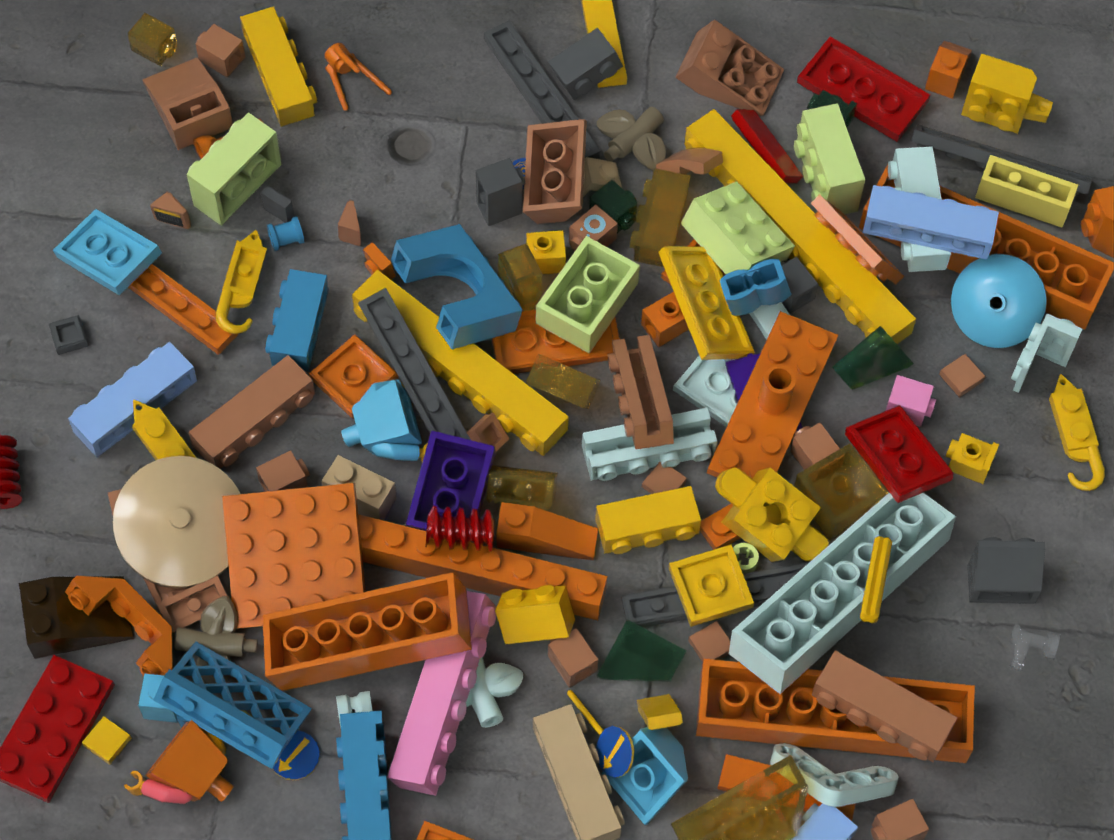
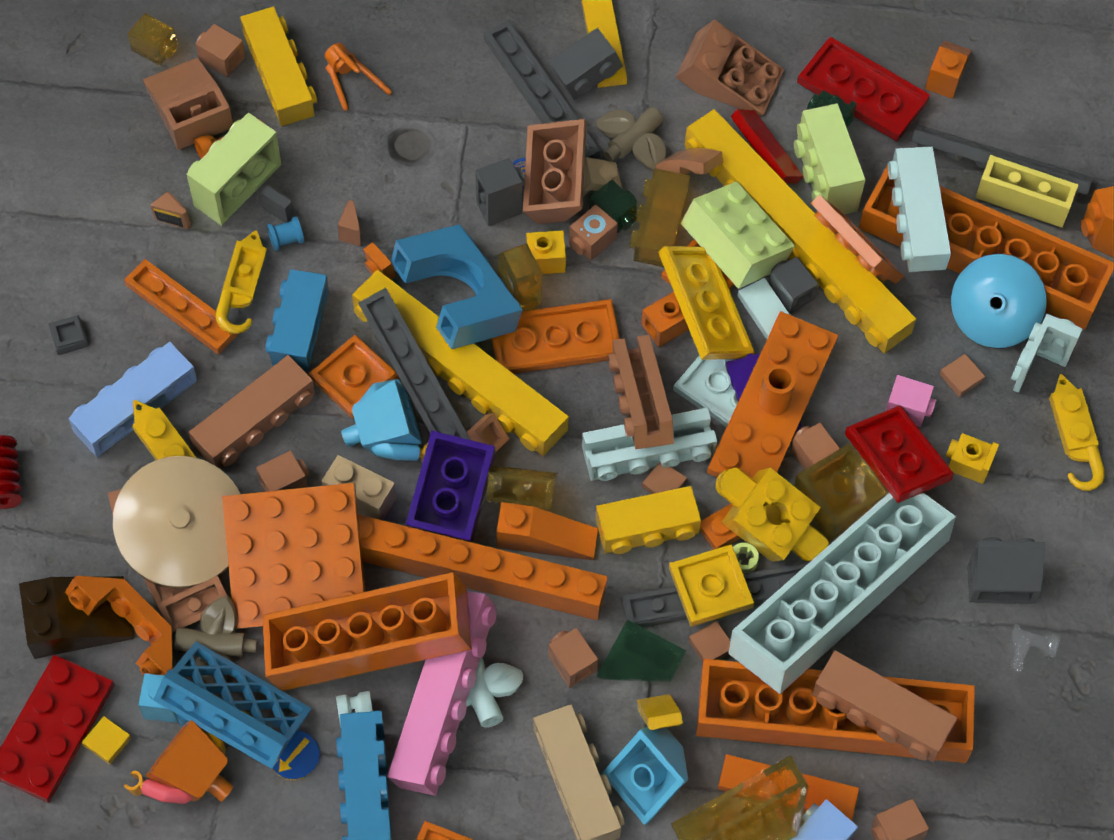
(107, 251): medium azure plate -> none
(460, 528): red piece -> none
(535, 614): yellow brick -> none
(563, 381): clear yellow brick -> none
(587, 294): yellowish green brick -> none
(613, 745): blue piece -> none
(755, 287): dark azure brick -> none
(842, 787): light aqua beam -> none
(872, 360): clear green wing -> none
(876, 579): yellow axle -> none
(930, 222): light blue brick -> none
(1004, 95): yellow hinge -> none

